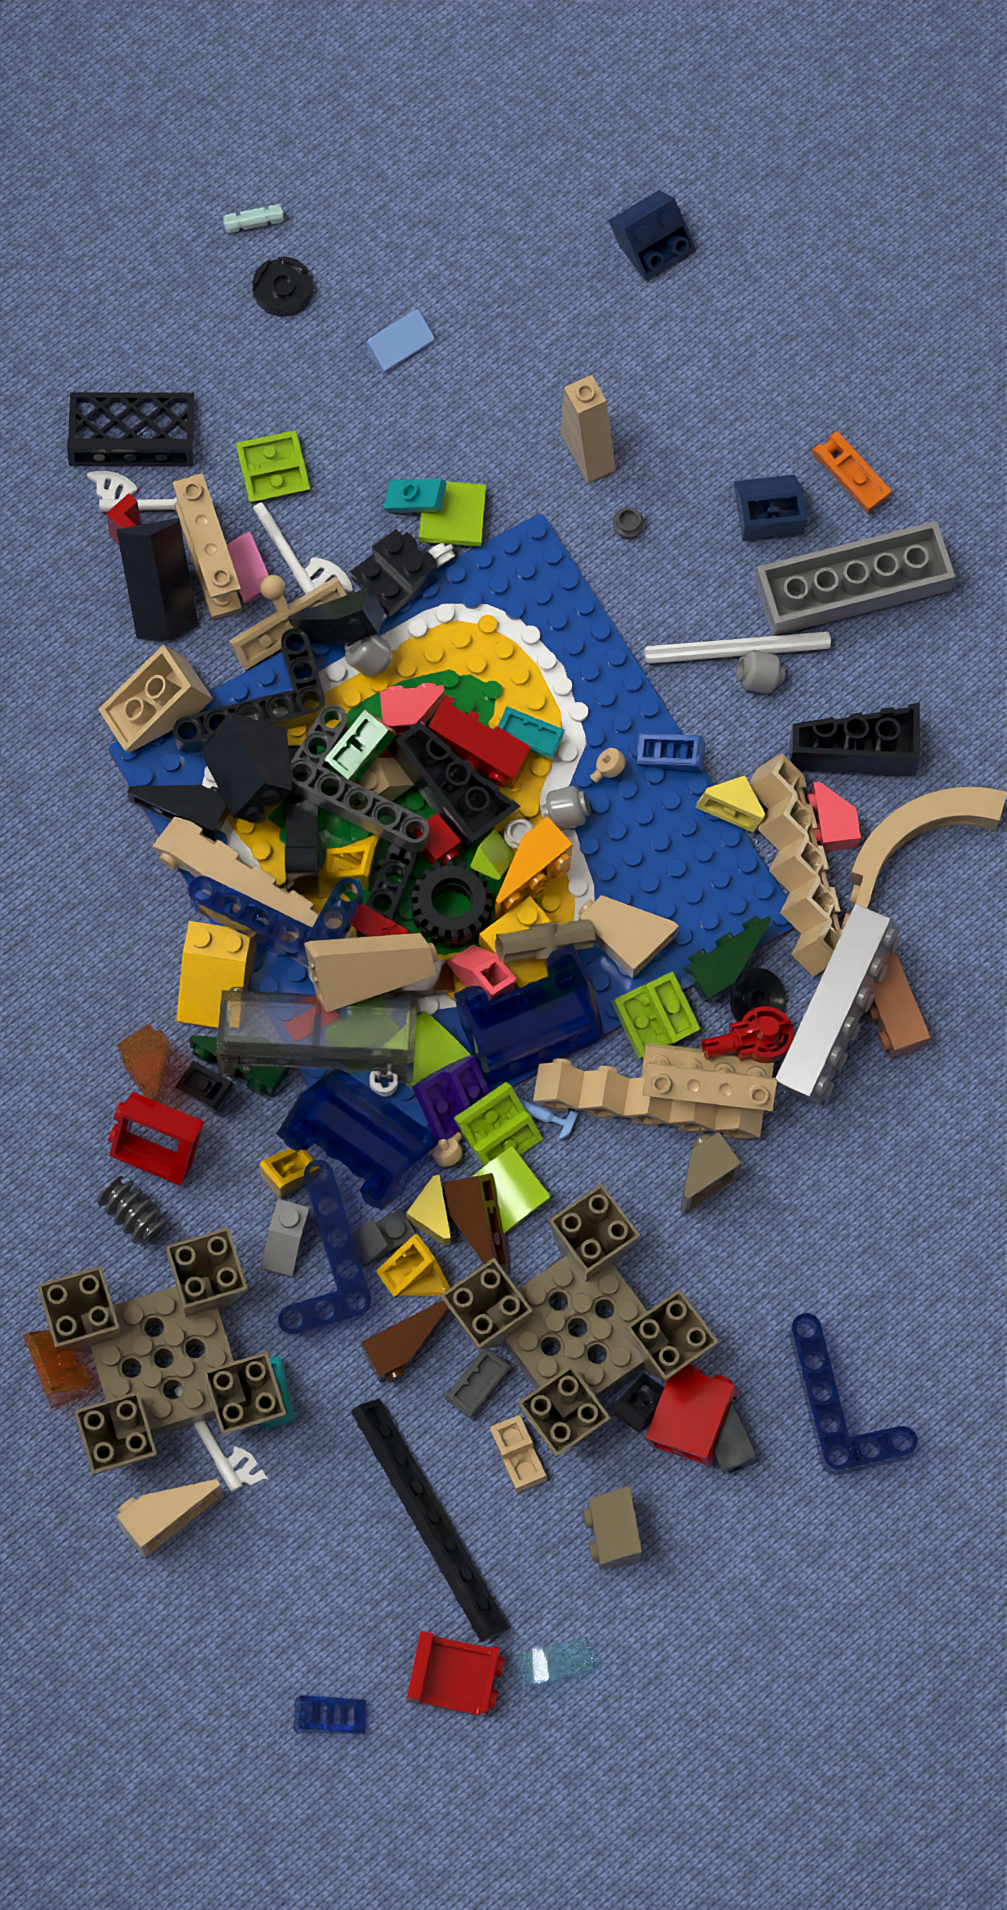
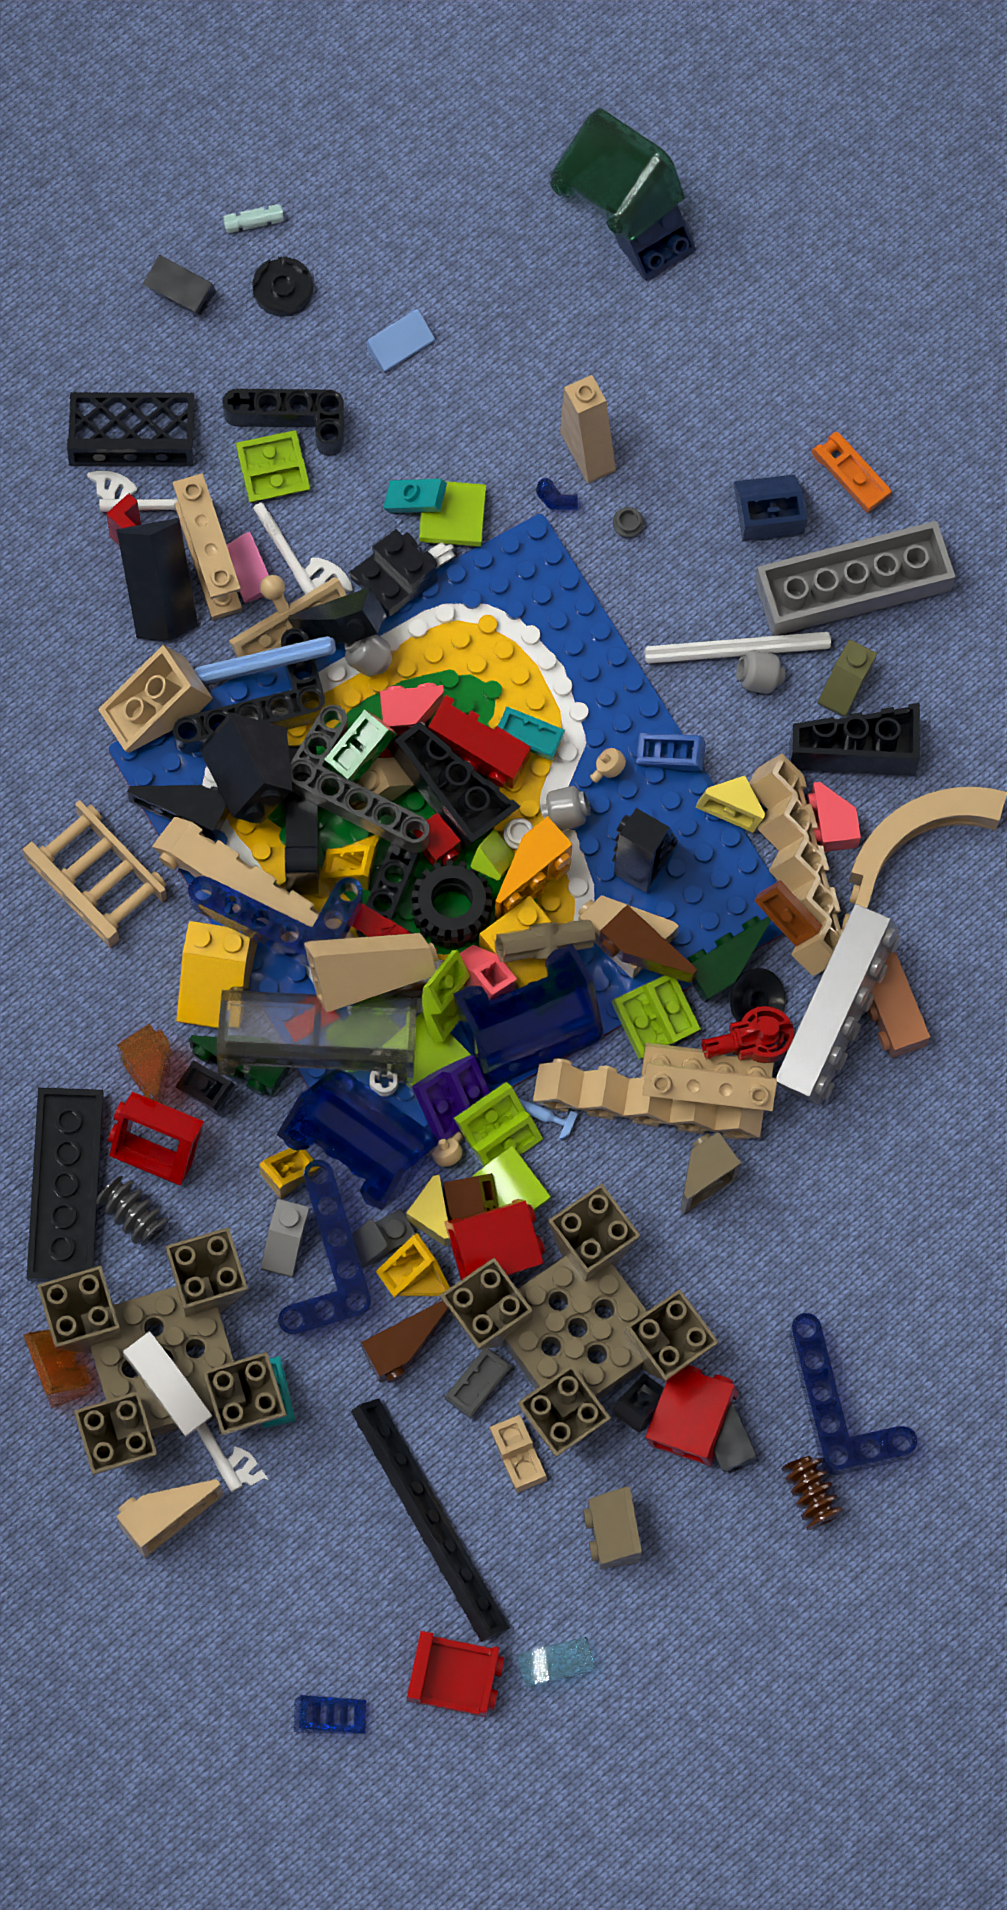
(64, 1182): none -> black plate
(85, 902): none -> tan fence
(167, 1383): none -> white slope
(180, 285): none -> black hinge
(266, 660): none -> light blue axle
(284, 416): none -> black beam
(438, 997): none -> lime slope
(498, 1234): none -> red panel
(553, 498): none -> clear blue arm
(618, 174): none -> clear green windscreen
(640, 945): none -> reddish brown slope
(642, 849): none -> black wedge
(788, 913): none -> dark orange plate
(812, 1491): none -> reddish brown piece
(847, 678): none -> olive slope

